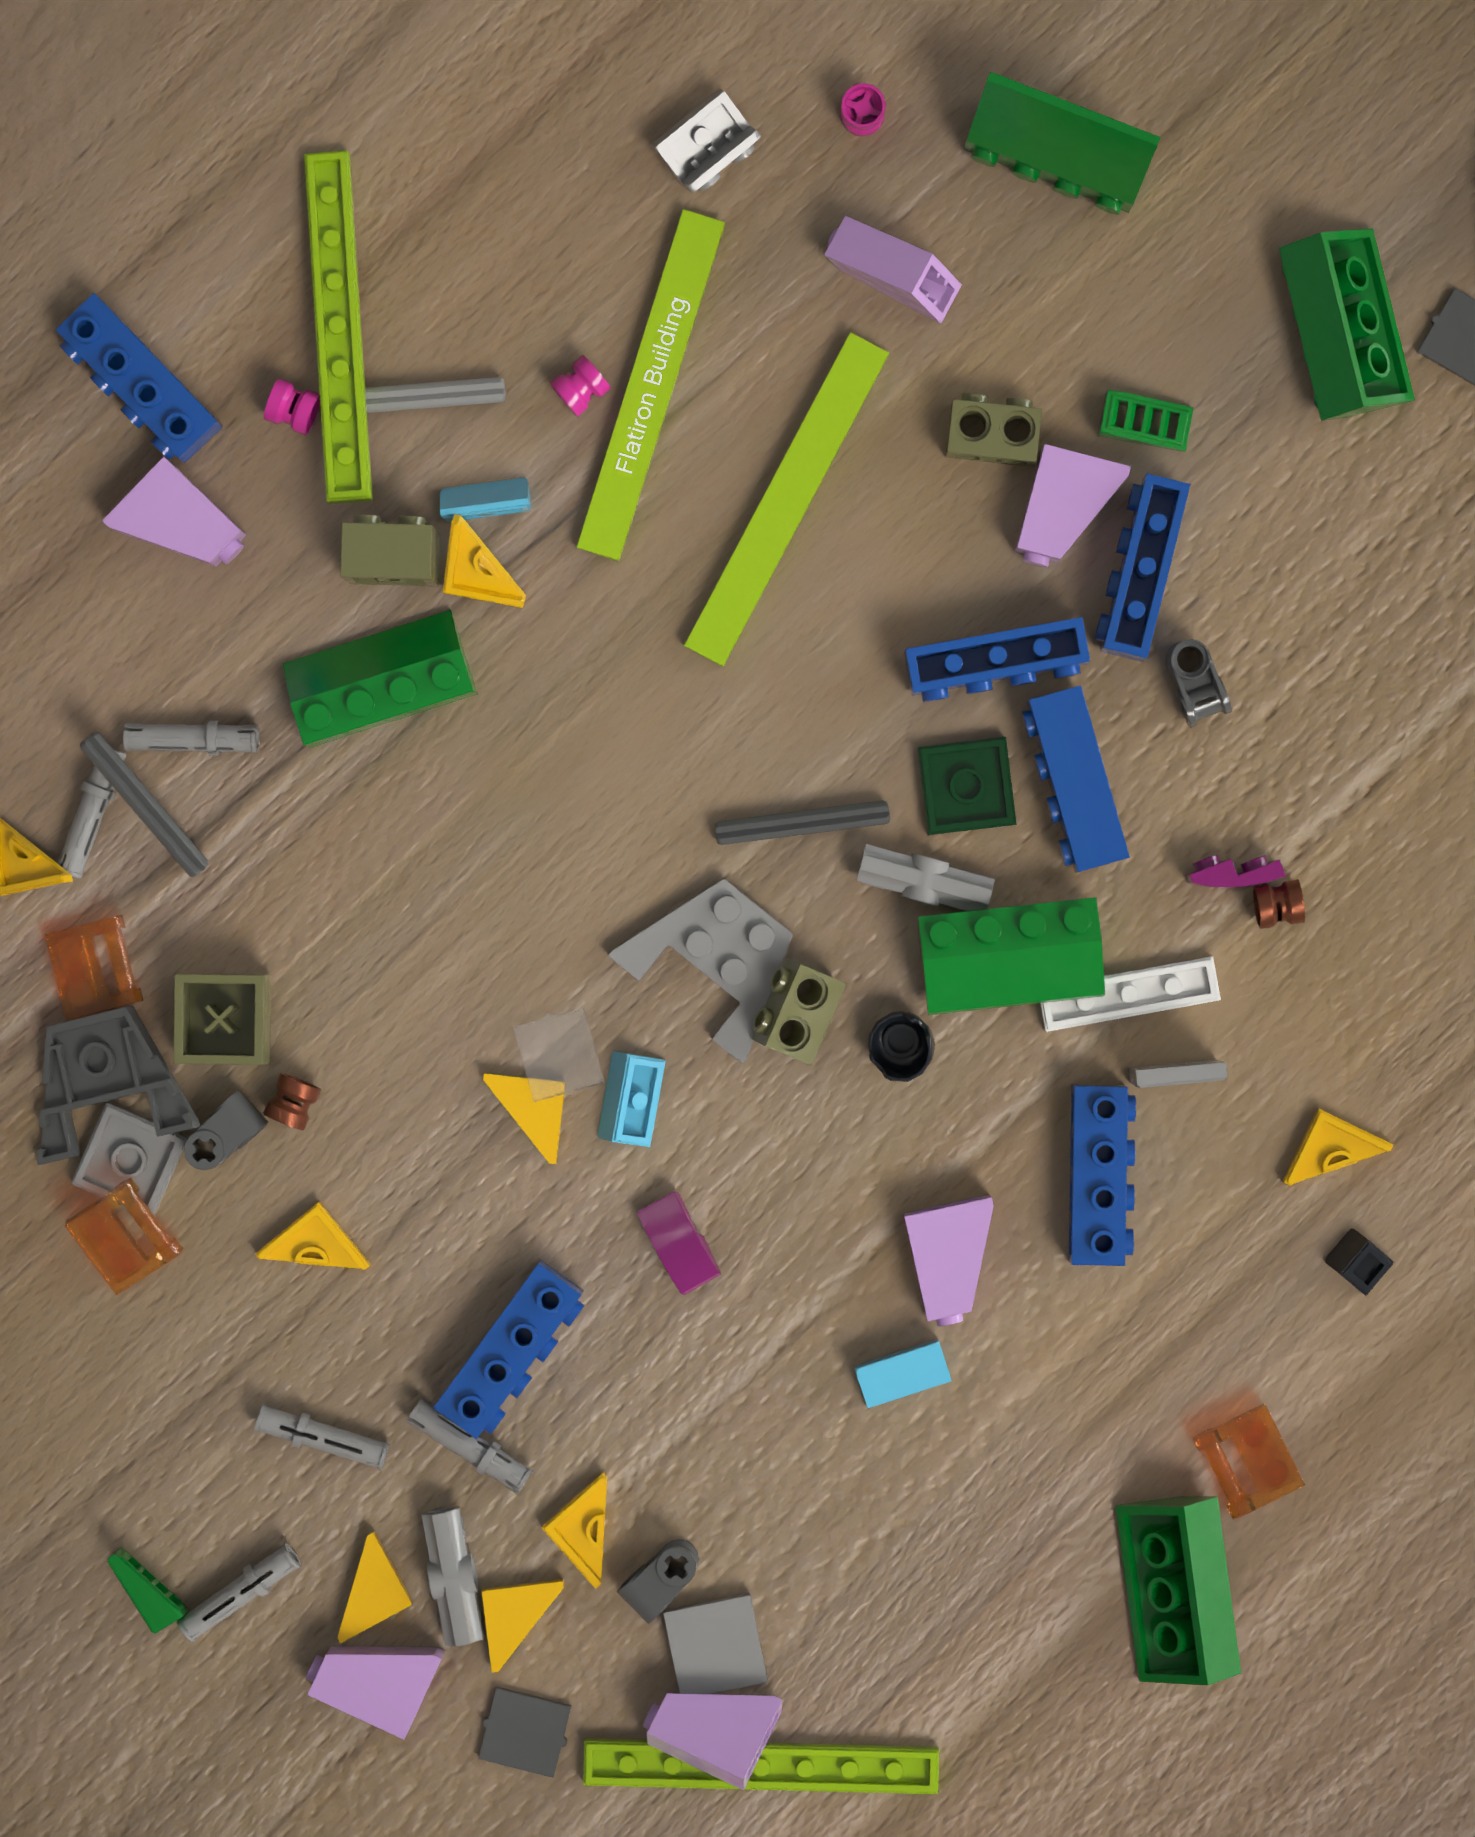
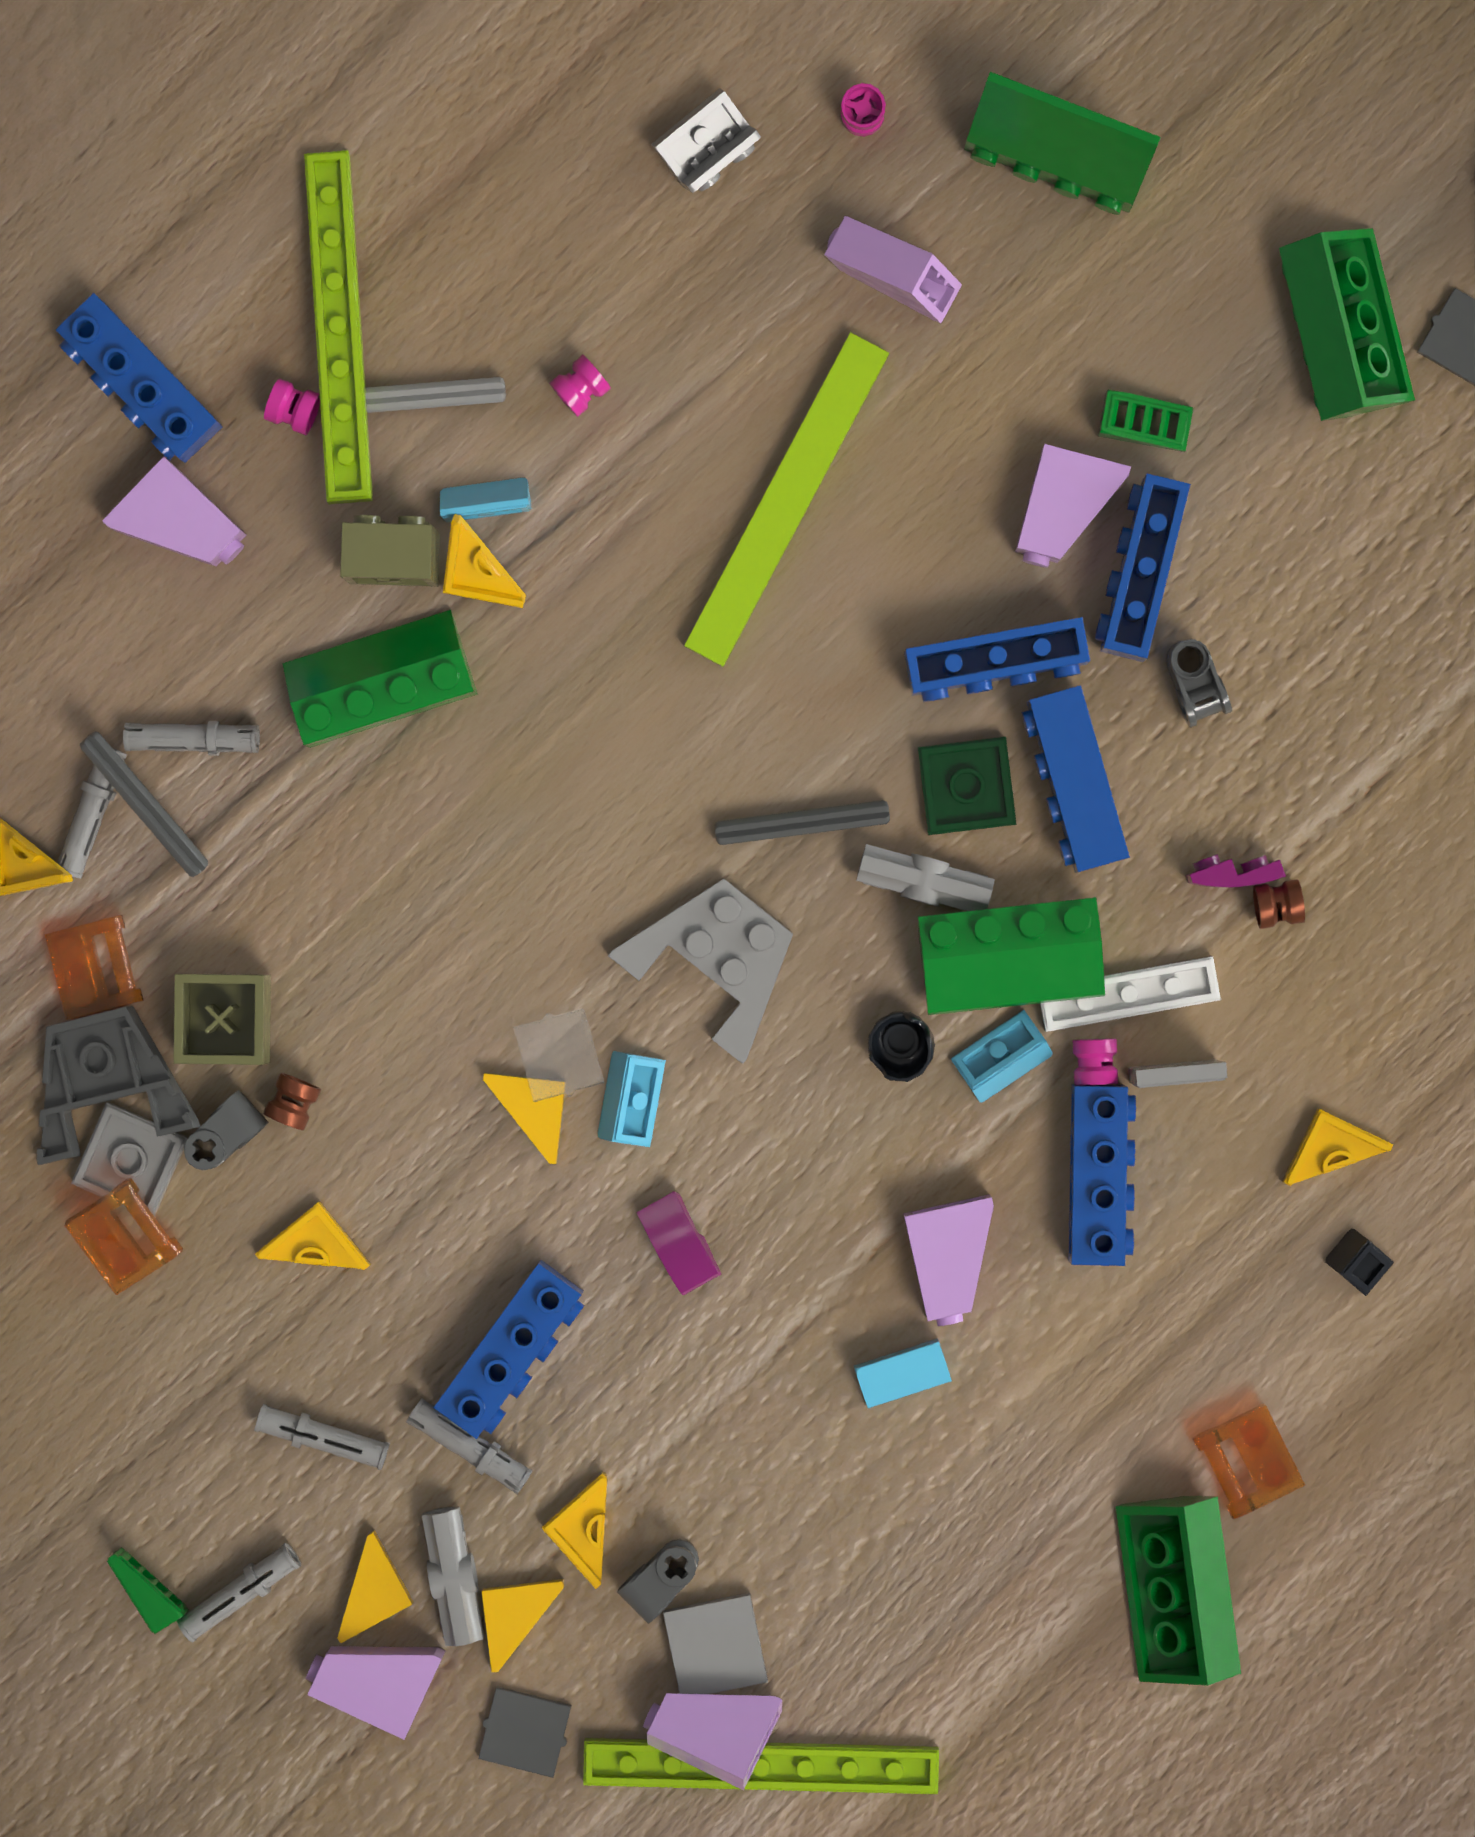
(651, 385): lime tile -> none
(809, 1015): olive brick -> none
(992, 443): olive brick -> none
(1002, 1056): none -> medium azure slope
(1095, 1061): none -> dark pink wheel

